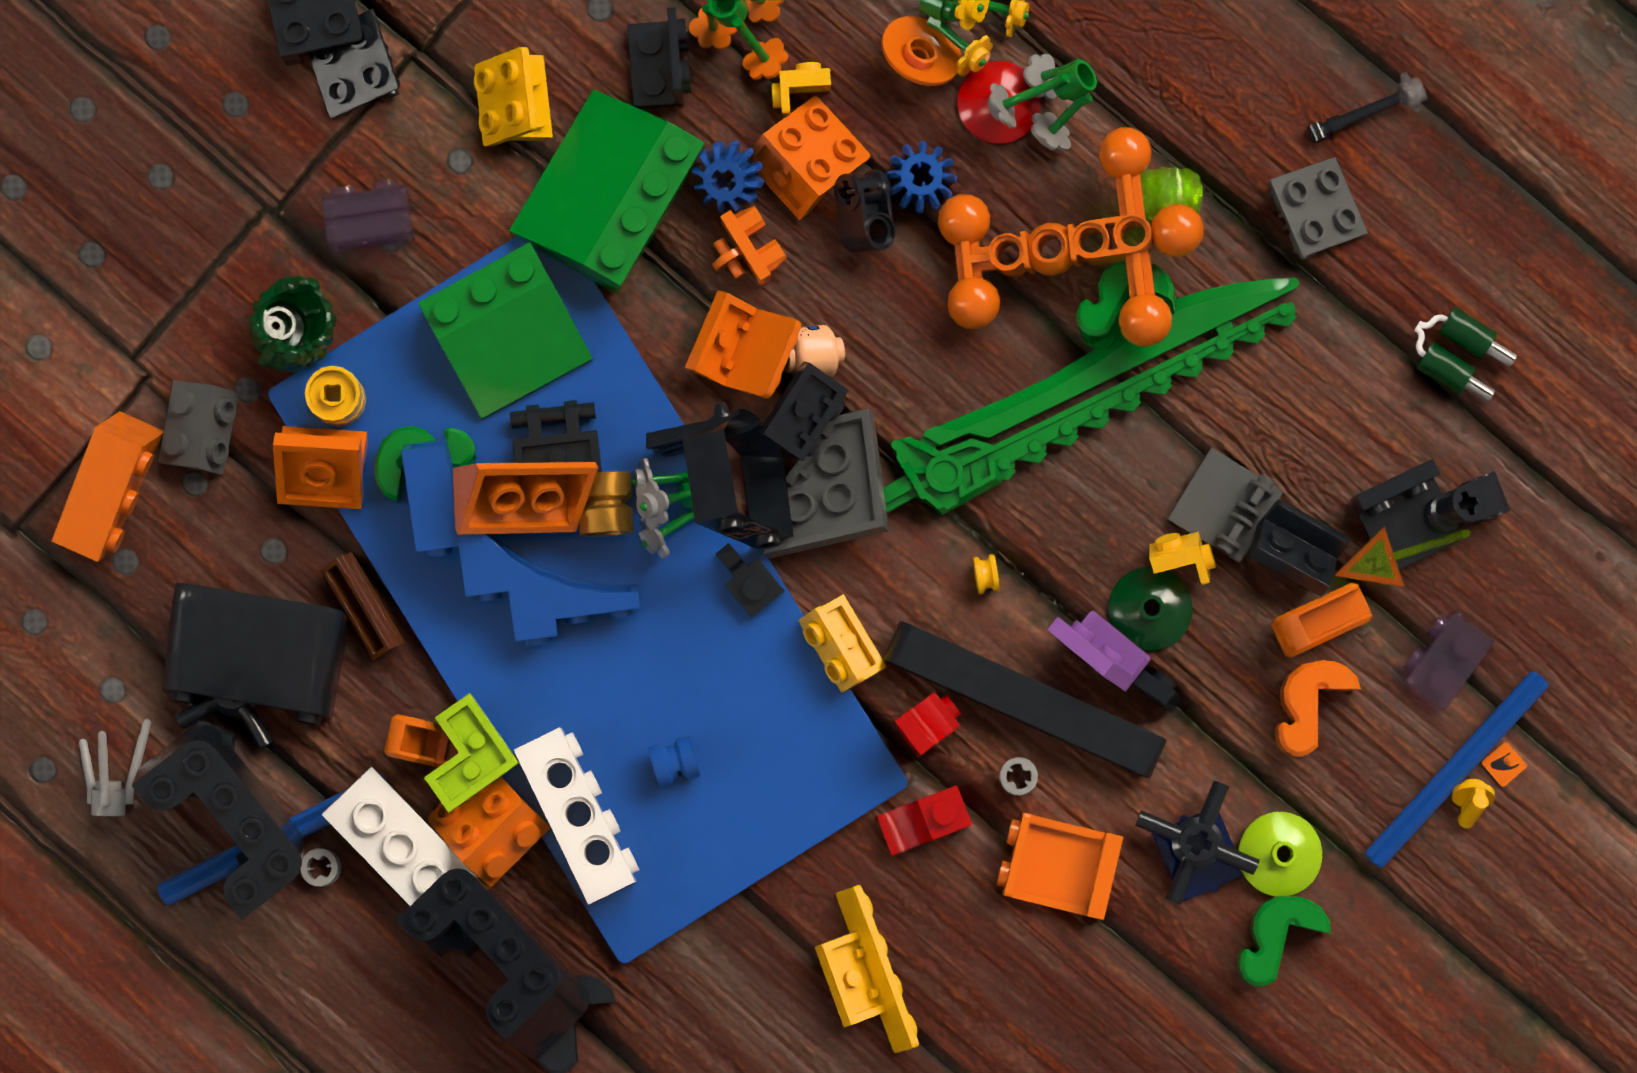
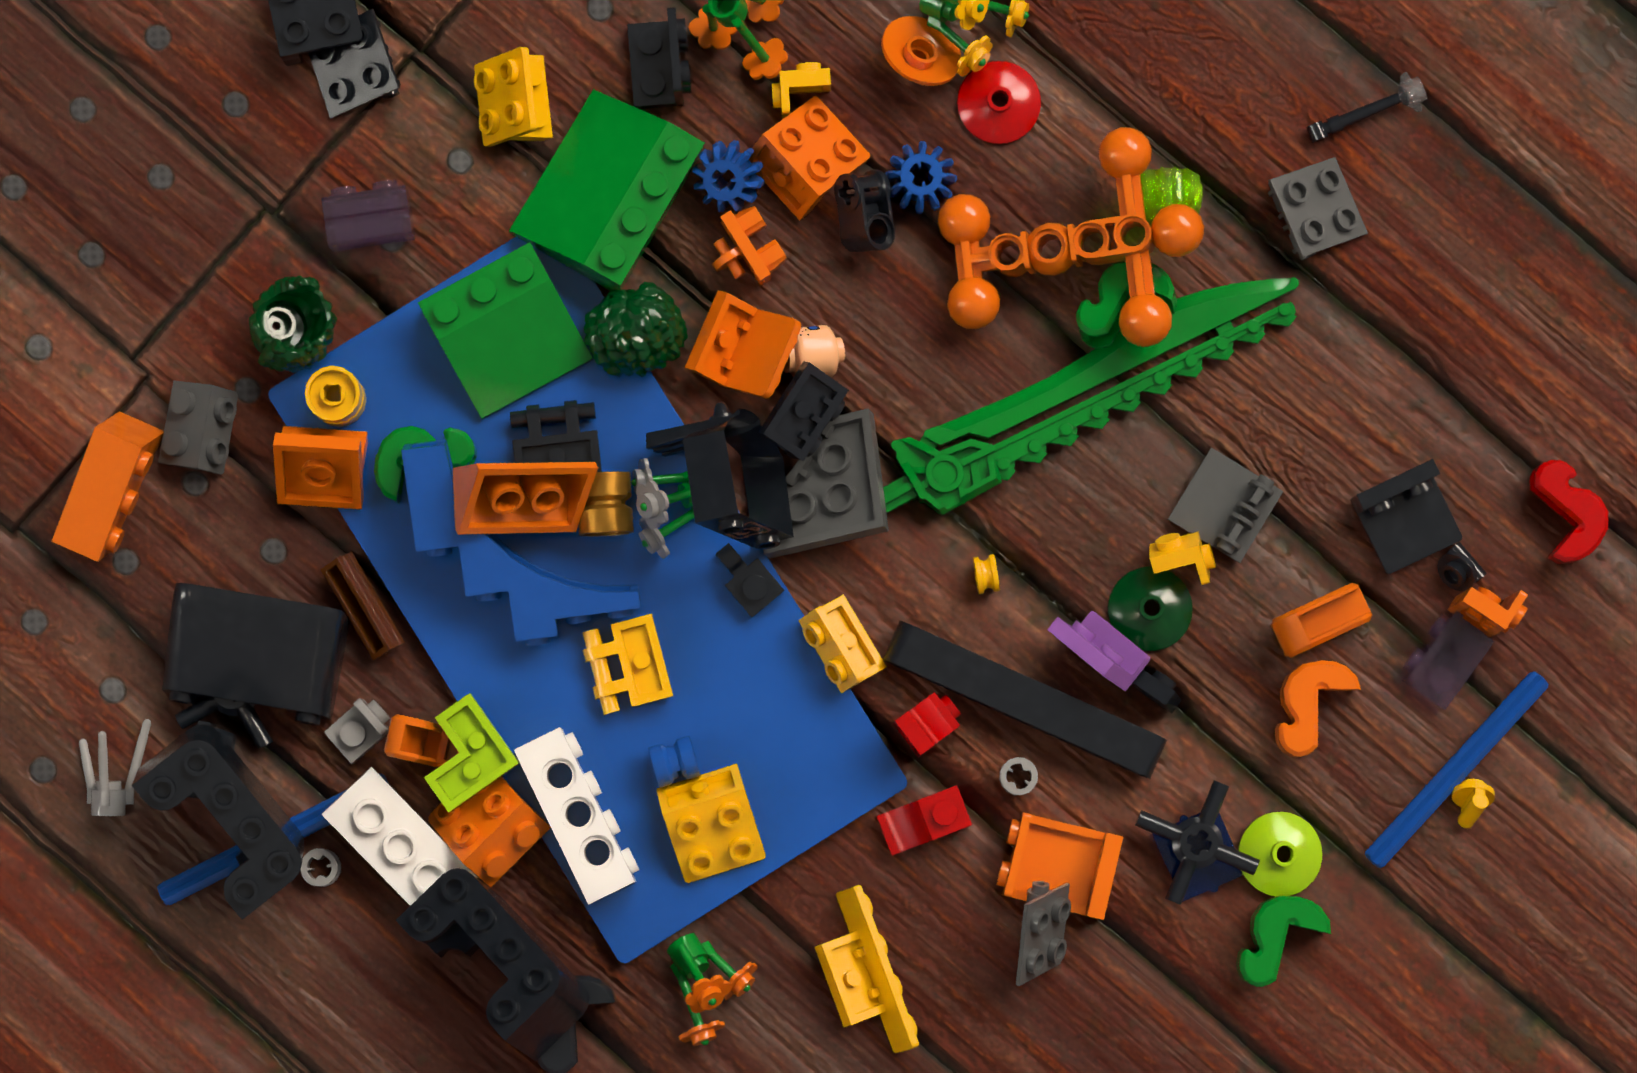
(359, 729): none -> light grey bracket
(635, 330): none -> dark green hair
(640, 661): none -> yellow plate
(690, 962): none -> plant
(710, 823): none -> yellow bracket
(1042, 930): none -> dark grey hinge
(1067, 82): plant -> none
(1298, 546): black bracket -> none
(1378, 562): clear neon green piece -> none
(1450, 369): dark green piece -> none
(1459, 568): none -> black plate
(1468, 504): black piece -> none
(1483, 610): none -> orange bracket
(1504, 764): orange sticker -> none
(1576, 505): none -> red animal

